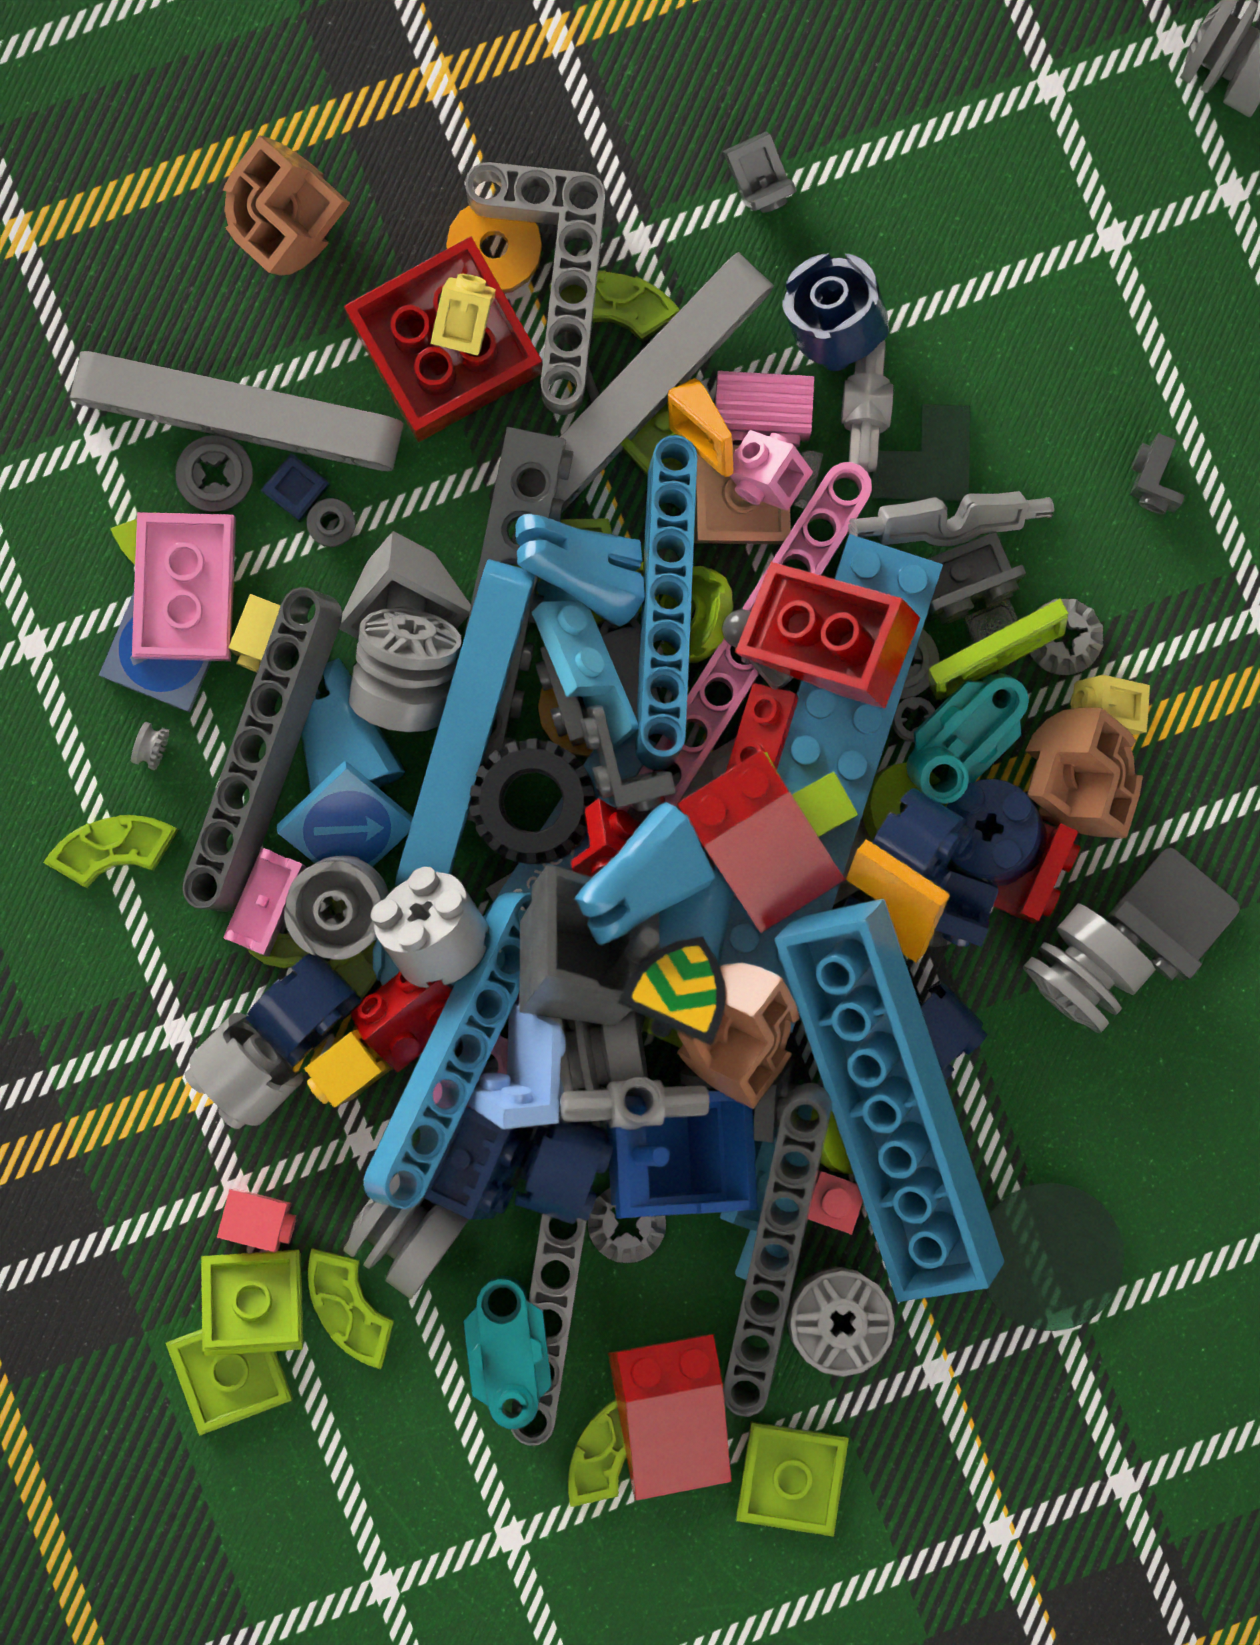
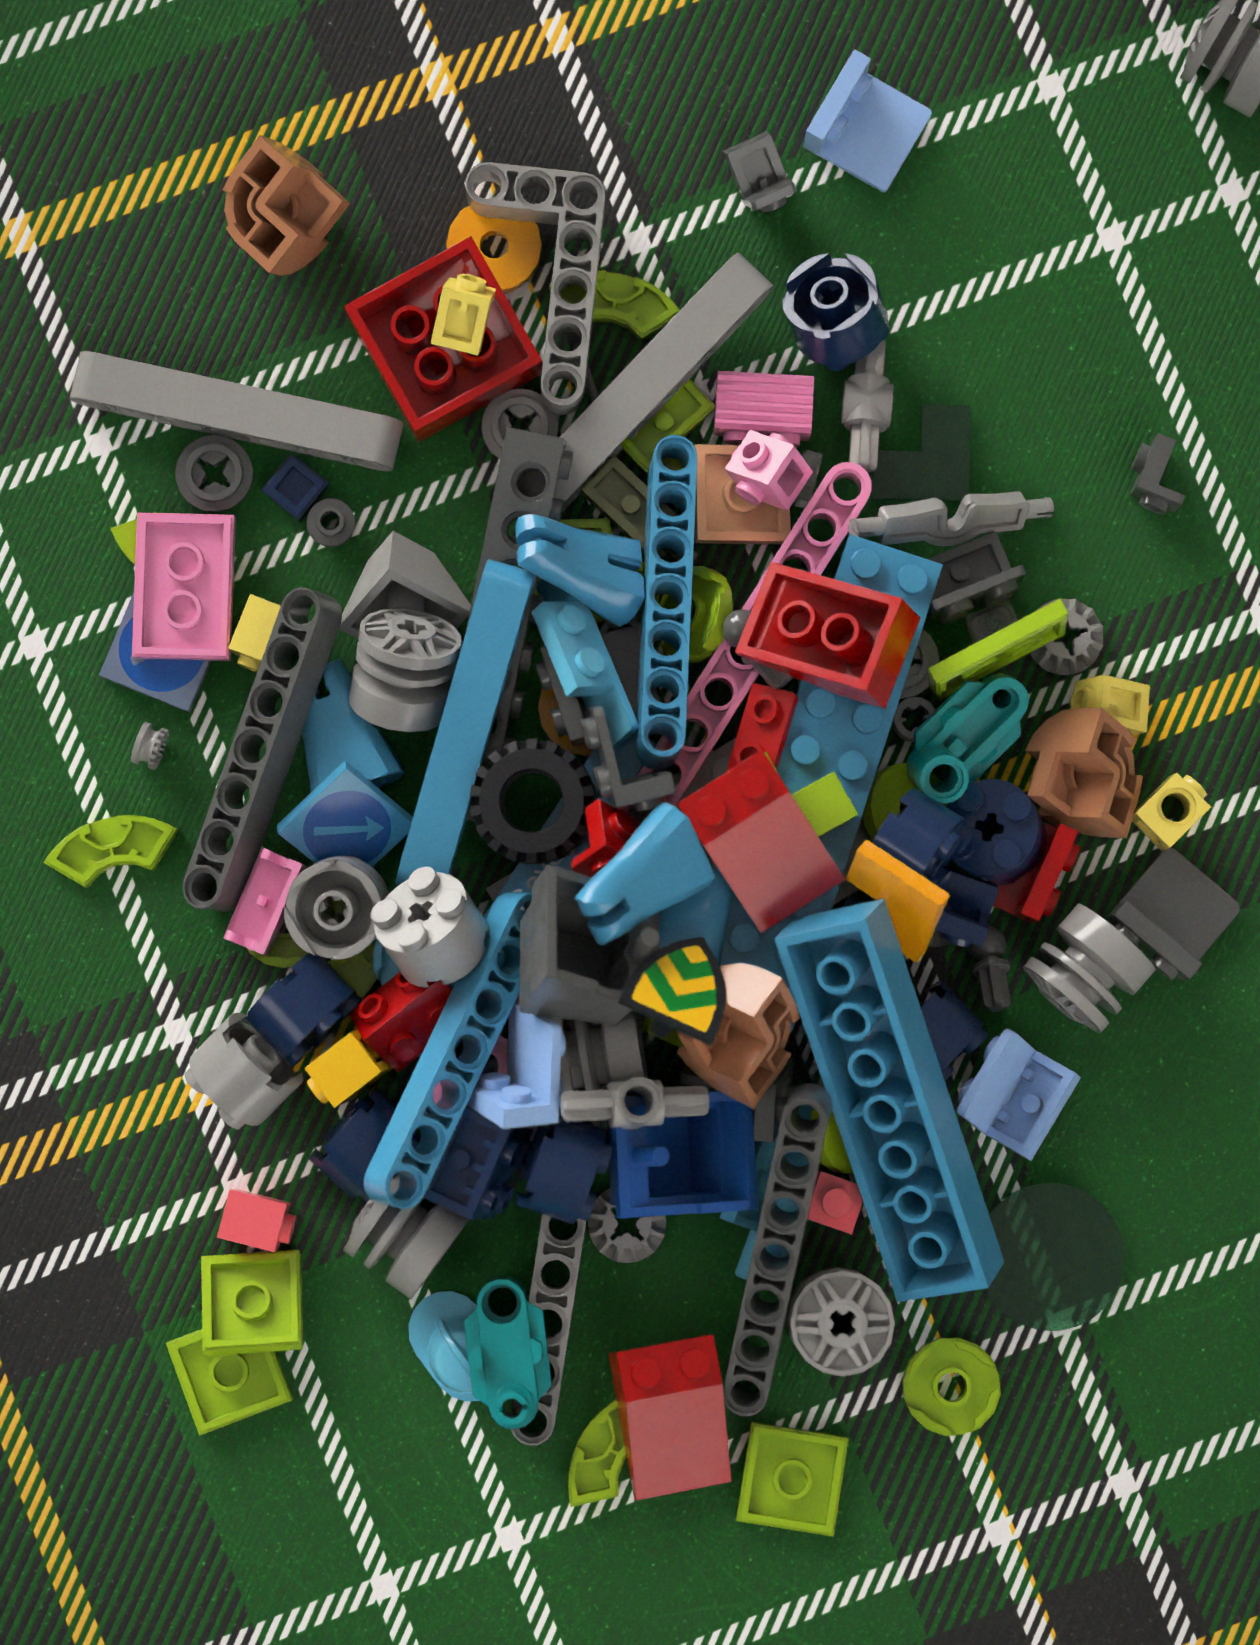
(344, 1309): lime tile -> none
(354, 1143): none -> dark blue brick
(440, 1341): none -> medium azure piece
(522, 405): none -> light grey gear
(623, 501): none -> olive hinge
(698, 420): light orange slope -> none
(866, 125): none -> light blue bracket
(980, 1392): none -> lime tile
(991, 970): none -> dark grey axle
(1016, 1094): none -> light blue bracket
(1156, 826): none -> light yellow brick

